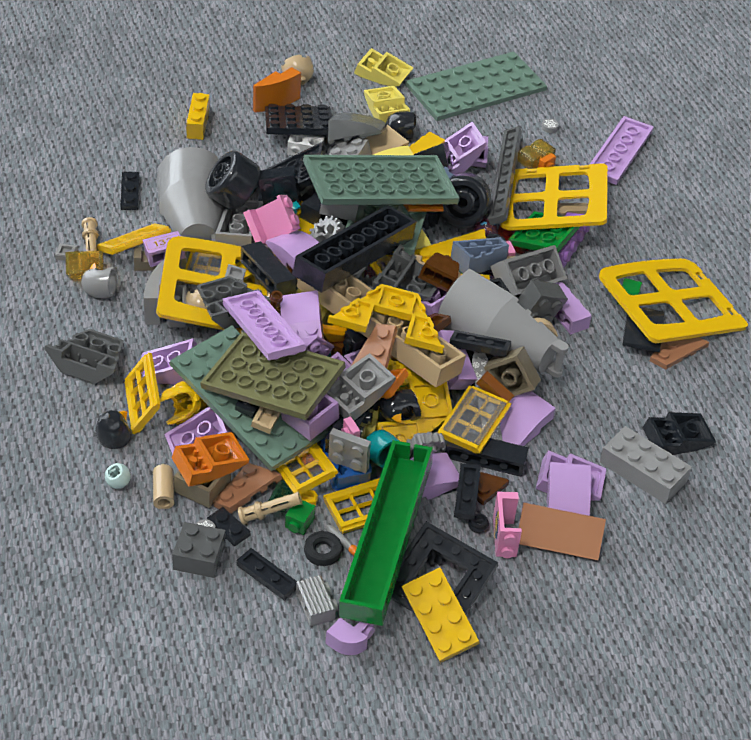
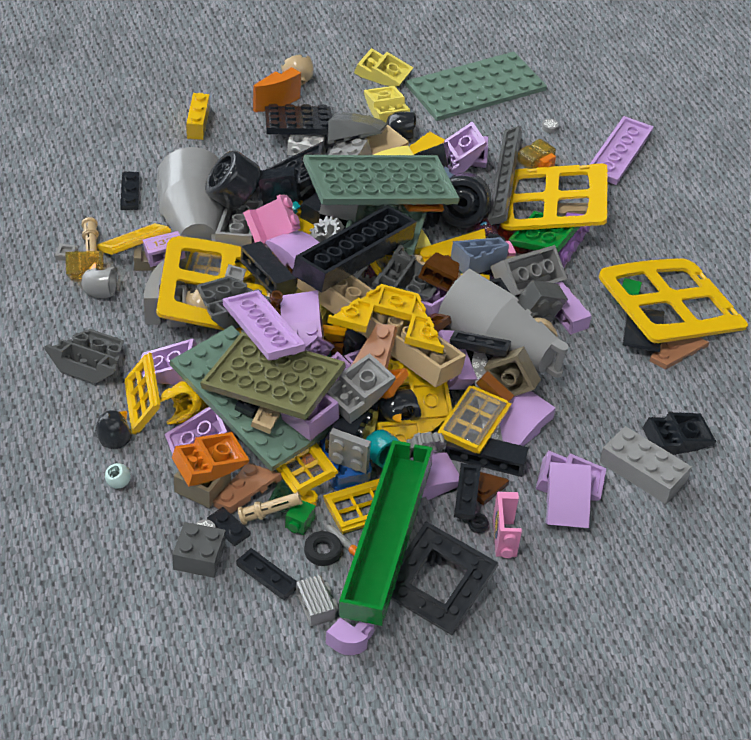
(163, 486): tan brick -> none
(350, 427): bright pink plate -> none
(440, 615): yellow plate -> none
(561, 531): nougat tile -> none

